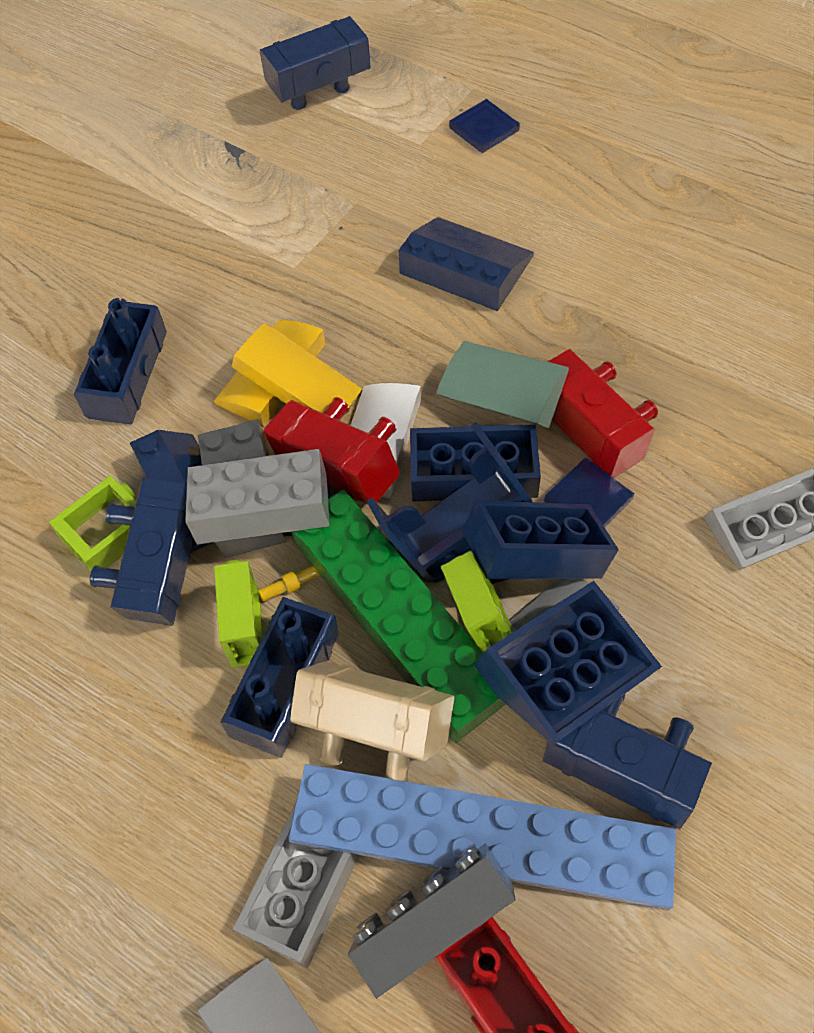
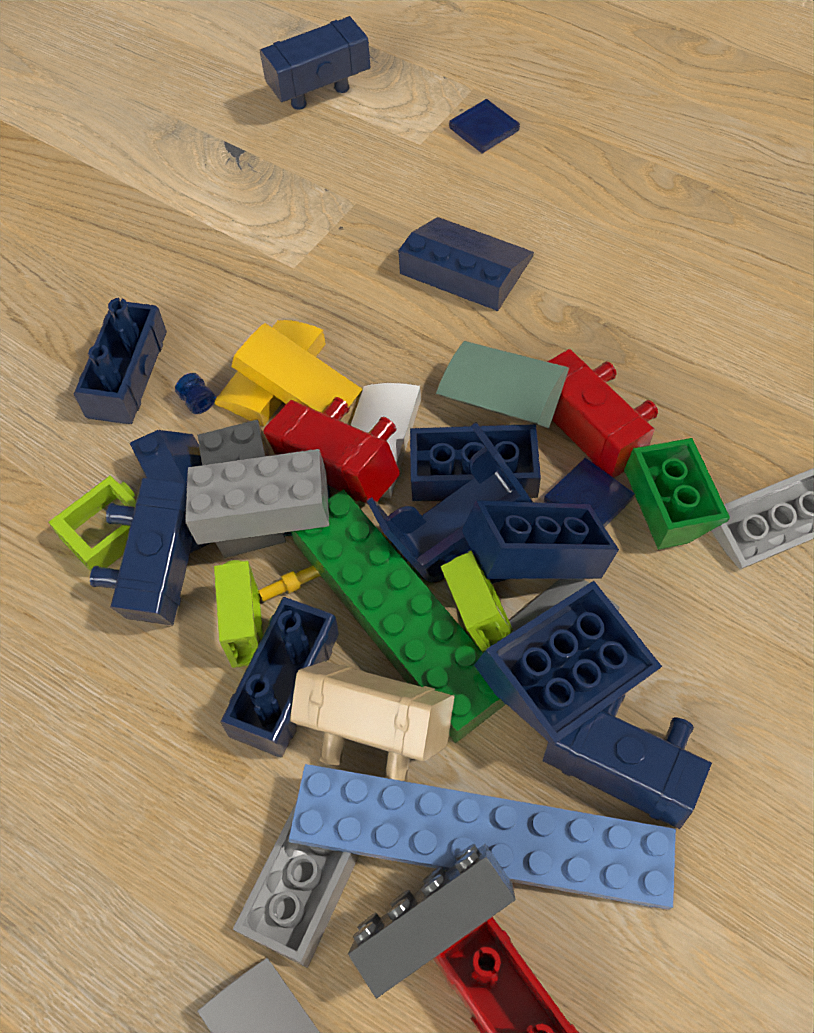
(195, 394): none -> clear blue wheel
(675, 492): none -> green slope

